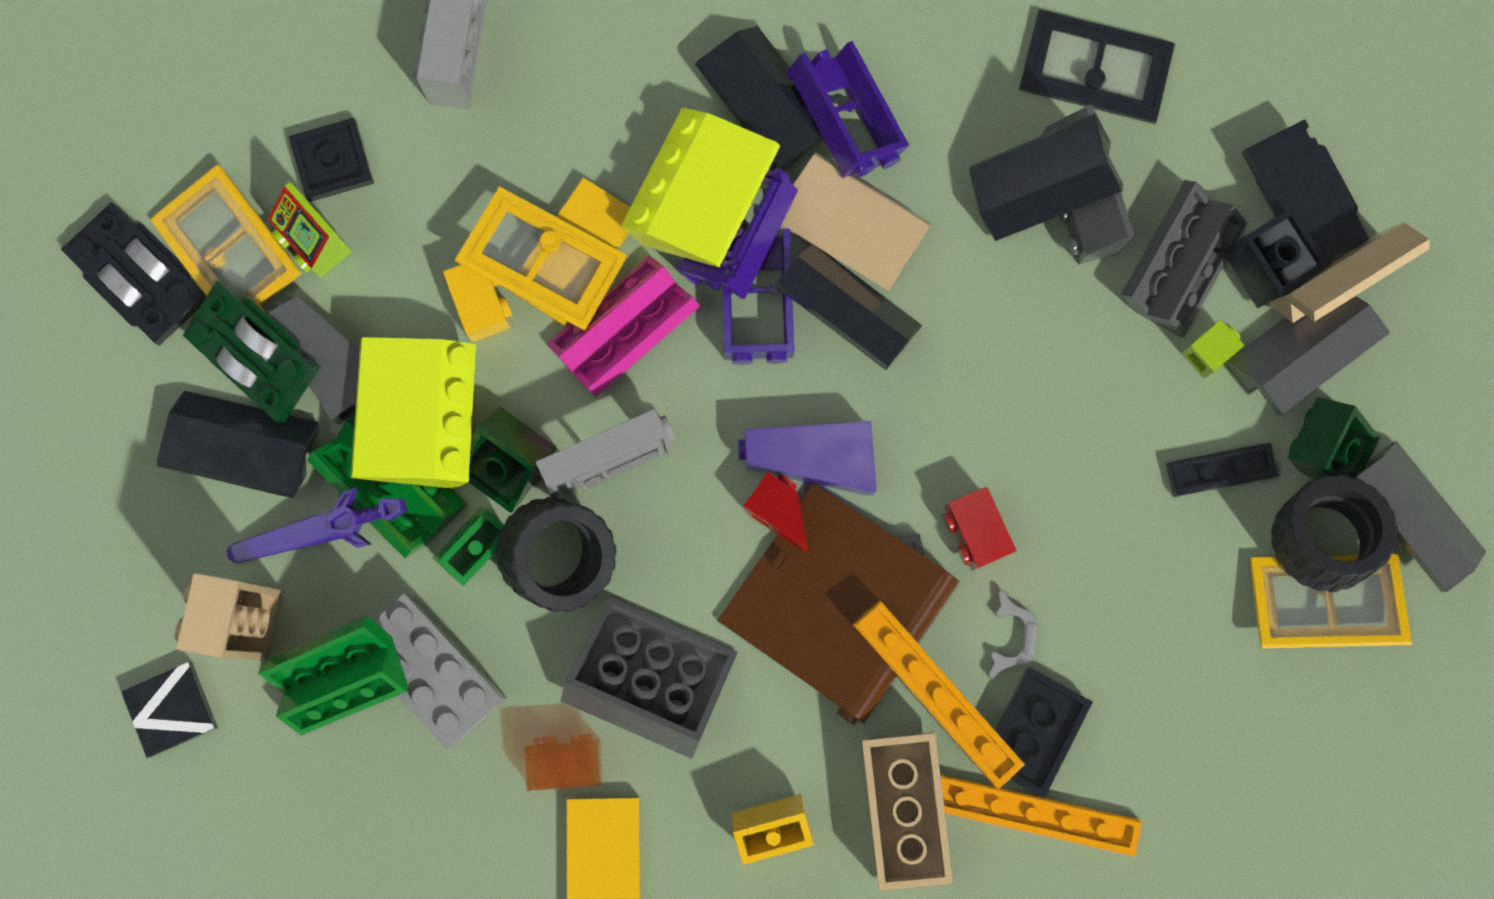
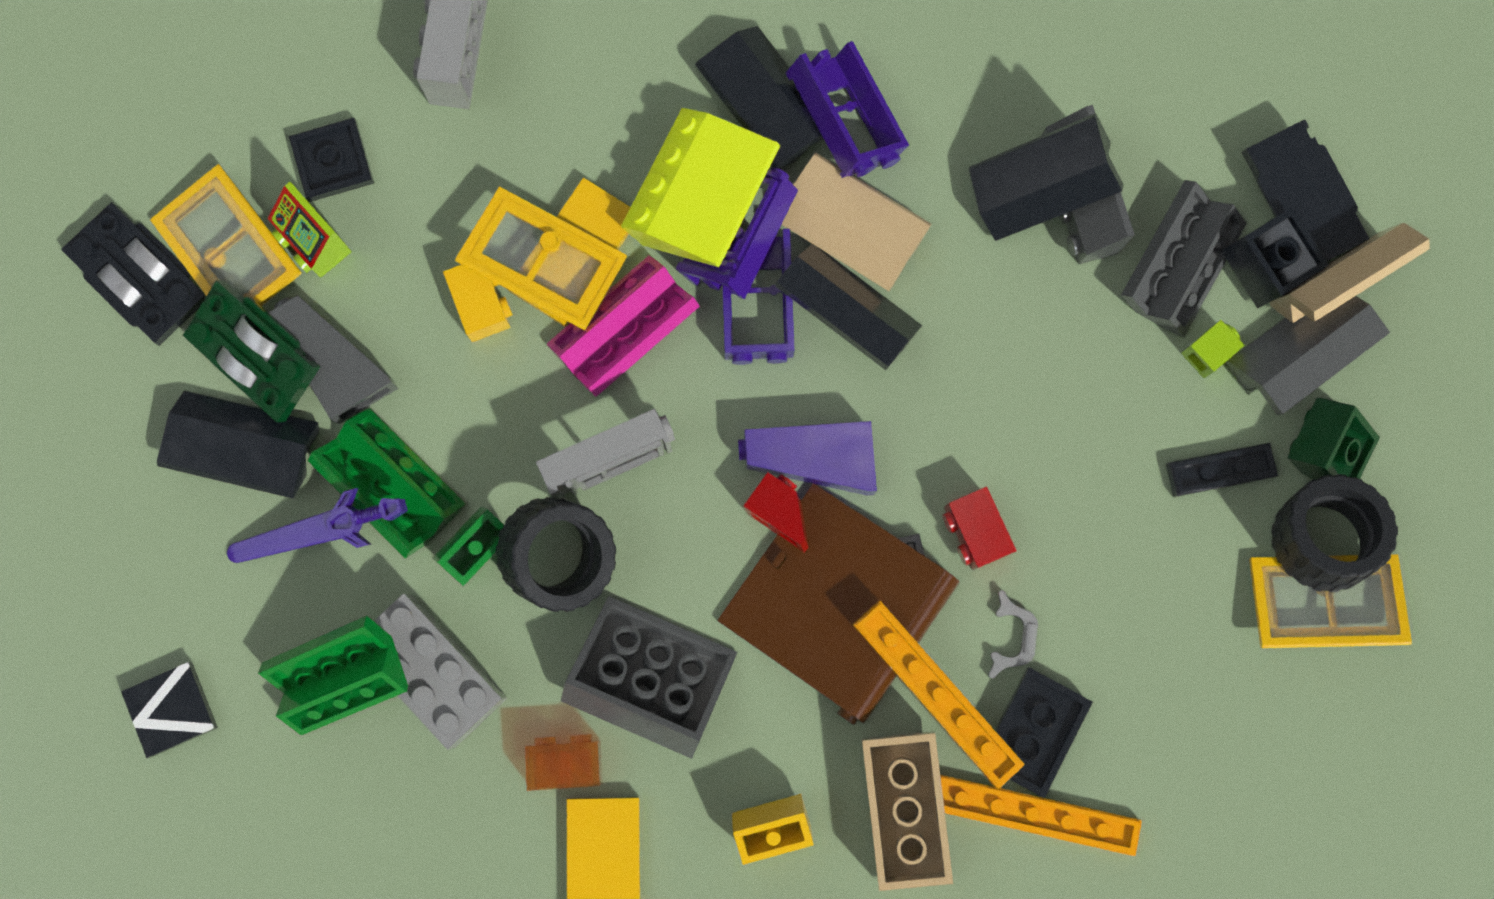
(227, 618): tan brick -> none
(414, 411): neon yellow slope -> none
(505, 458): dark green slope -> none
(1097, 66): black door -> none
(1423, 518): dark grey slope -> none

